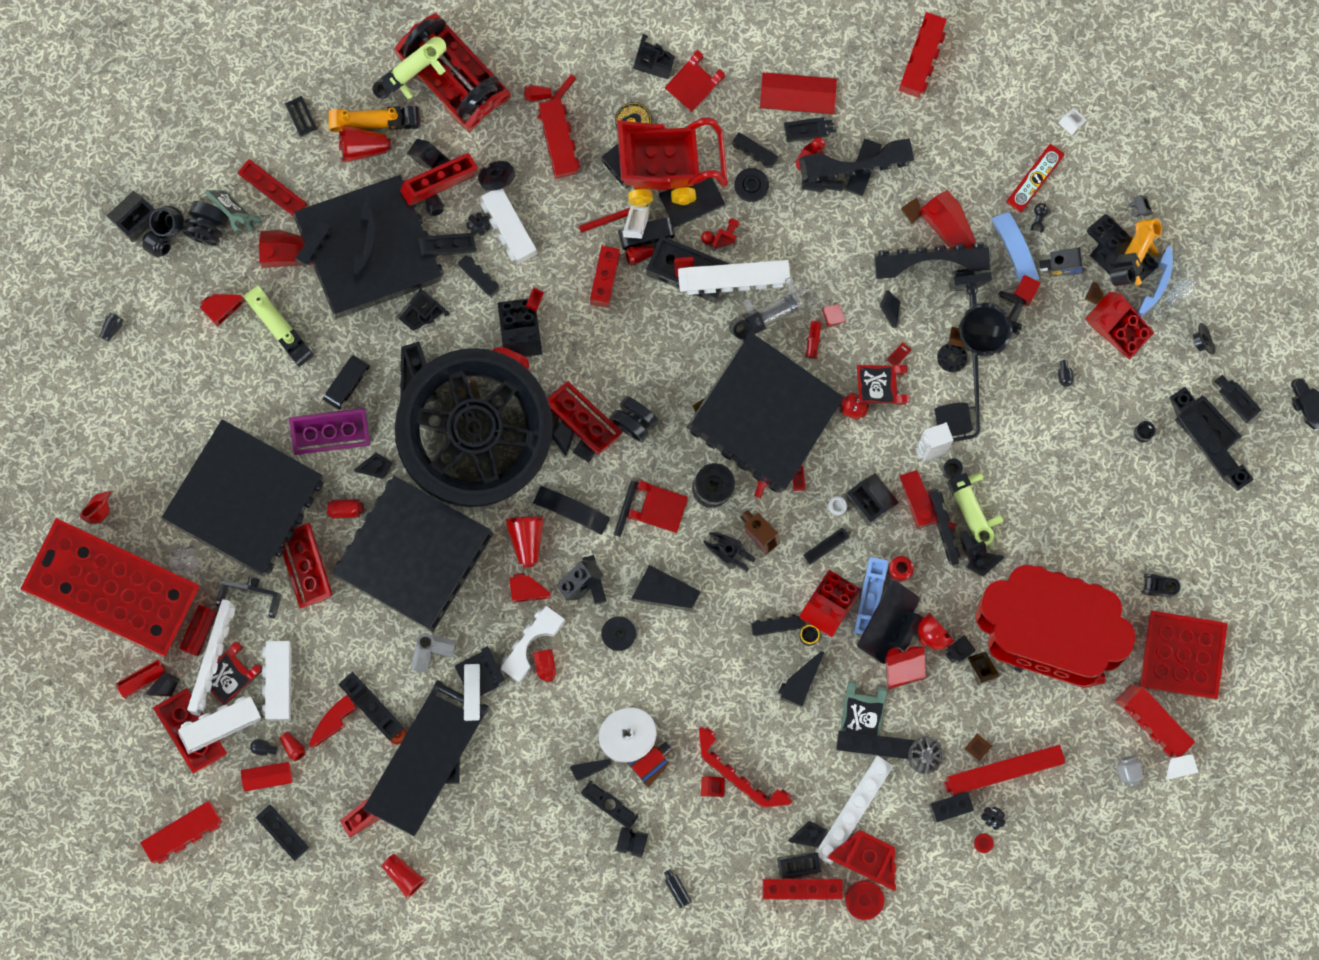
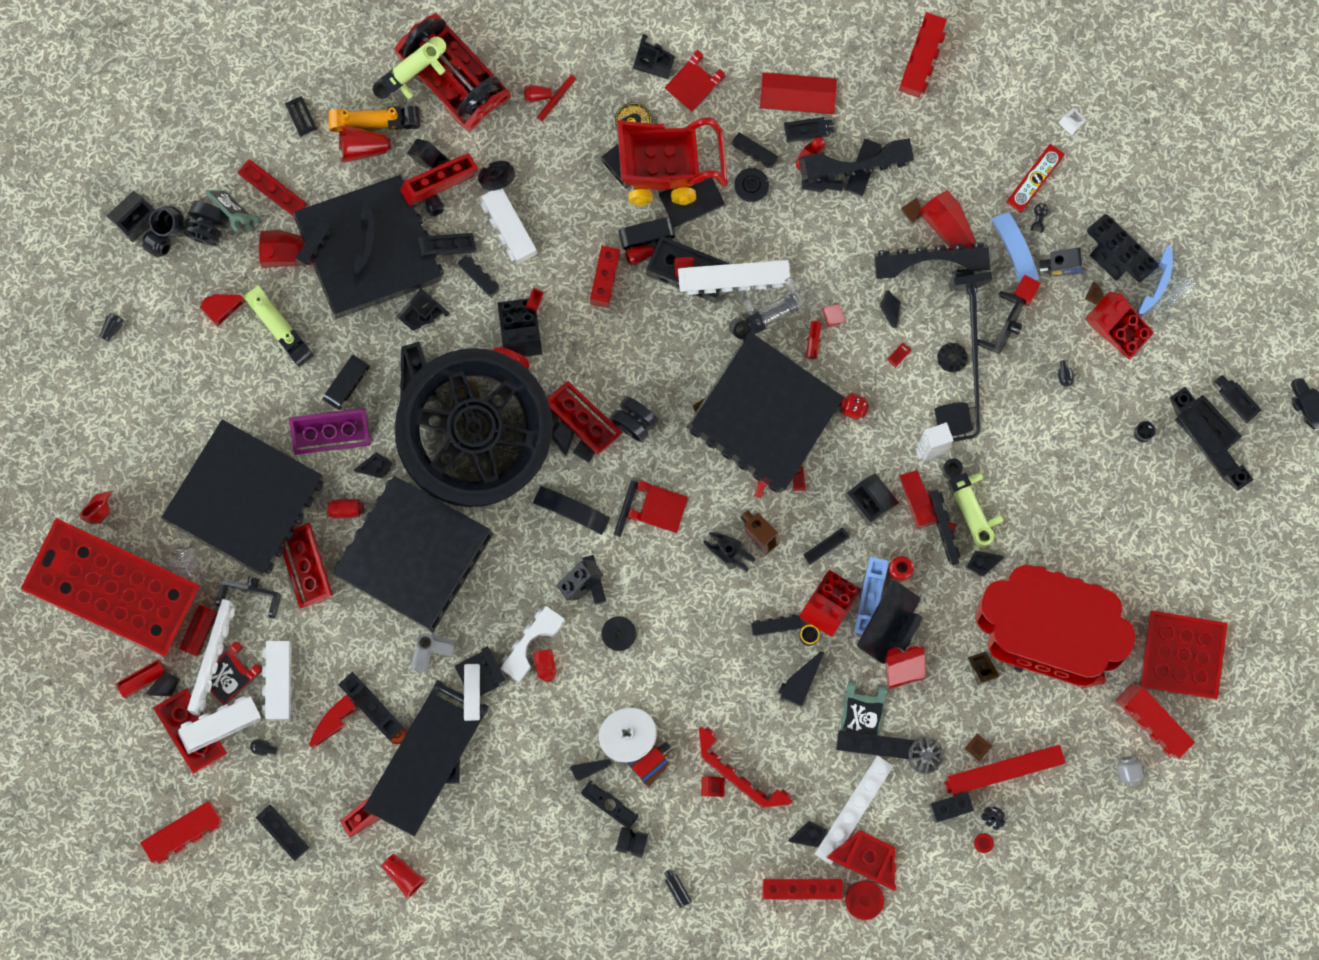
(266, 776): red piece -> none
(292, 746): red cone -> none
(478, 224): black plant -> none
(526, 538): red cone -> none
(526, 589): red slope -> none
(558, 139): red brick -> none
(604, 220): red bar -> none
(636, 222): white tile -> none
(665, 591): black wedge -> none
(716, 475): black wheel -> none
(723, 237): red piece -> none
(799, 872): black slope -> none
(837, 506): white tile -> none
(879, 384): flag -> none
(933, 634): red cylinder -> none
(954, 337): reddish brown tile -> none
(959, 650): black bracket -> none
(971, 548): black bracket -> none
(985, 329): black piece -> none
(1129, 264): piece -> none
(1143, 206): black tile -> none
(1158, 585): black piece -> none
(1181, 766): white sticker -> none
(1203, 339): black piece -> none

